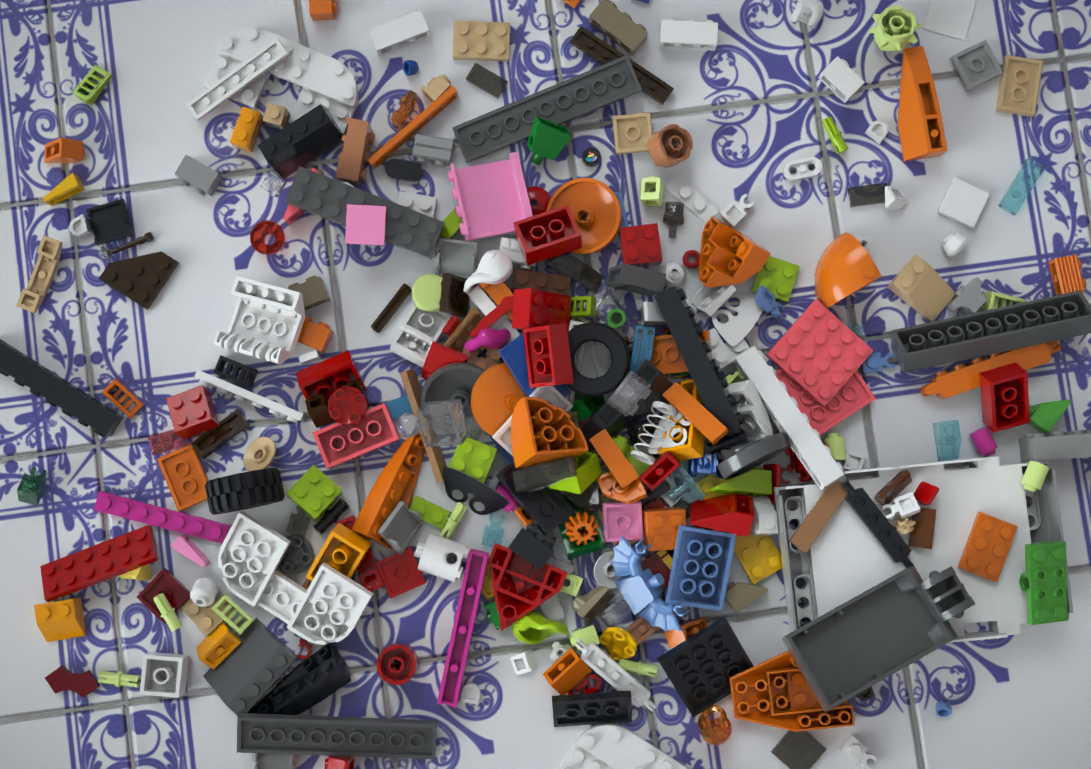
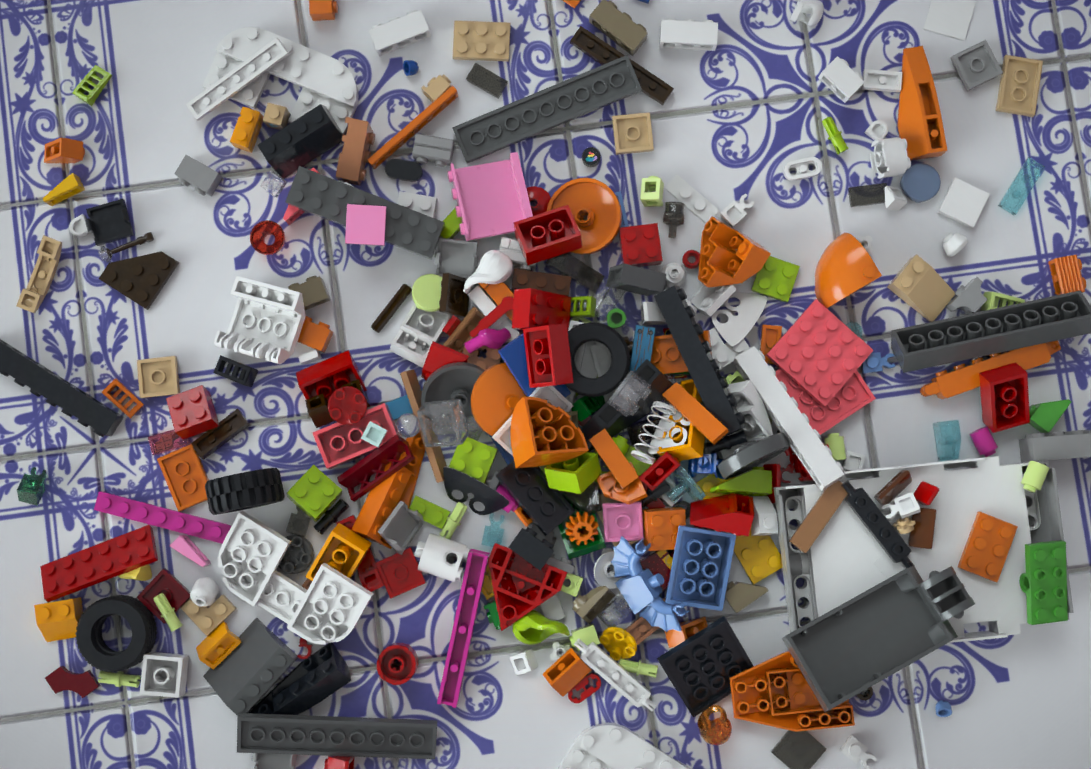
(90, 633): none -> black tyre
(158, 377): none -> tan plate
(241, 629): yellowish green slope -> none
(242, 394): white plate -> none
(259, 454): tan dish -> none
(374, 434): none -> light aqua plate
(375, 463): none -> dark red fence
(407, 104): clear orange plate -> none
(470, 694): white tile -> none
(544, 474): clear smoke slope -> none
(547, 139): green torso -> none
(592, 708): black plate -> none
(670, 146): nougat brick -> none
(766, 300): medium blue plate -> none
(769, 337): none -> orange plate
(882, 80): none -> white plate
(889, 157): none -> white brick
(894, 29): yellowish green brick -> none
(920, 182): none -> sand blue tile

